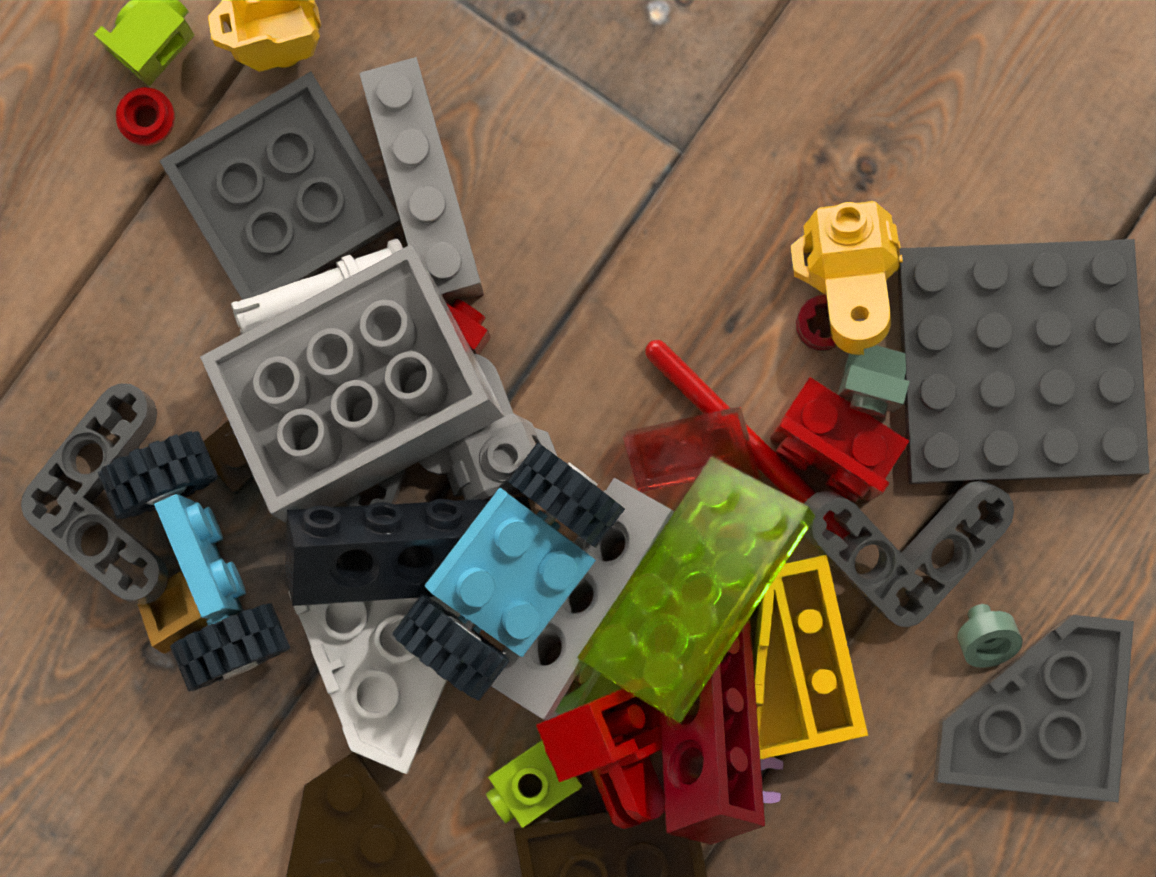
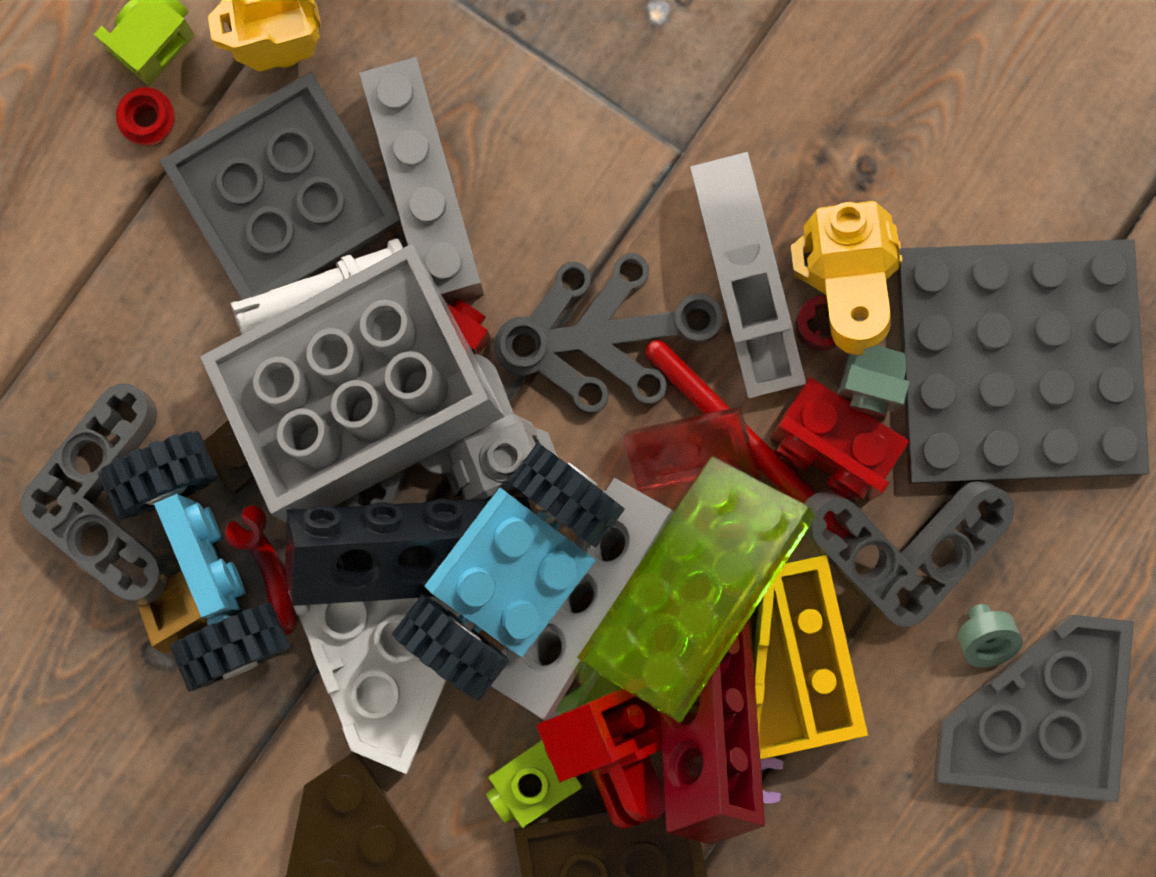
(268, 562): none -> red piece
(597, 335): none -> dark grey plant
(748, 275): none -> light grey slope

